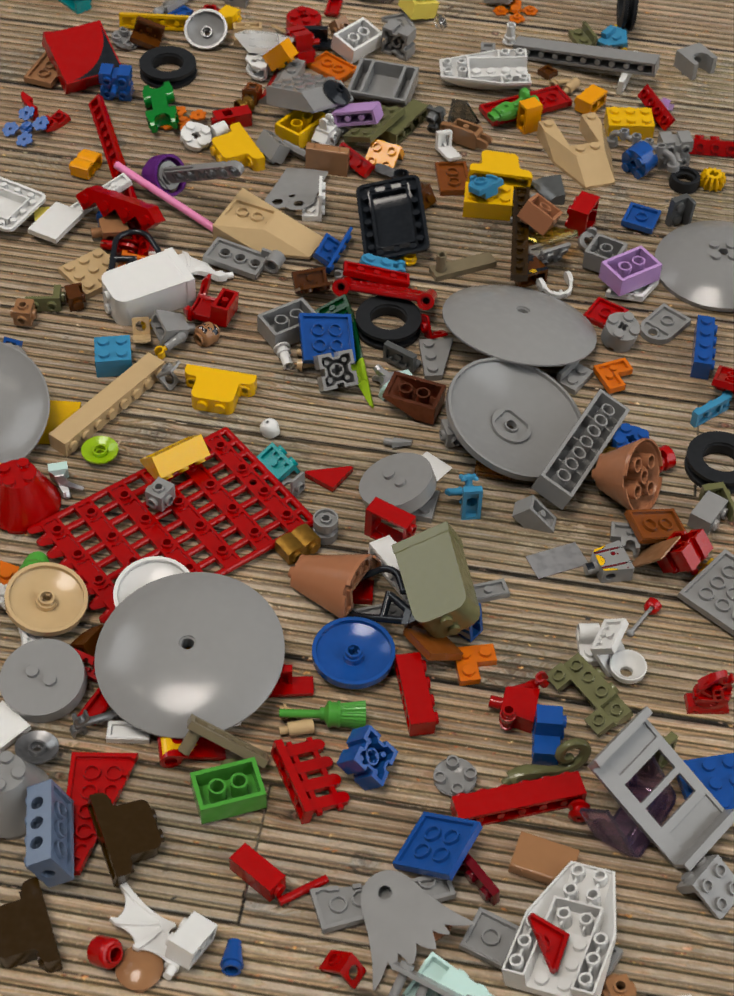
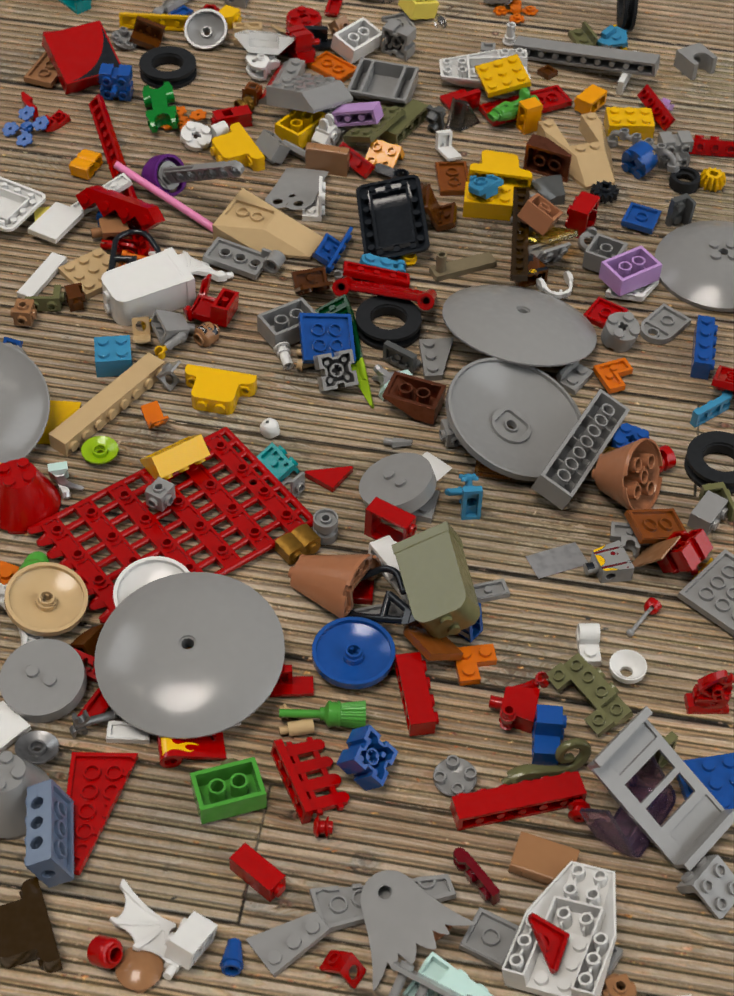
(42, 276): none -> white tile
(125, 834): dark brown brick -> none
(153, 415): none -> orange bracket
(200, 727): dark tan piece -> none
(280, 54): light orange brick -> none
(288, 941): none -> light grey wing
(302, 890): red piece -> none
(322, 827): none -> red wheel
(336, 92): black dish -> none
(426, 328): red bracket -> none
(437, 845): blue plate -> none
(442, 216): none -> reddish brown bracket
(467, 133): medium nougat hinge -> none
(472, 97): none -> red bracket
(502, 76): none -> yellow plate
(534, 515): light grey slope -> none
(546, 158): none -> copper slope
(569, 84): tan plant -> none
(605, 190): none -> black gear
(608, 641): white bracket -> none

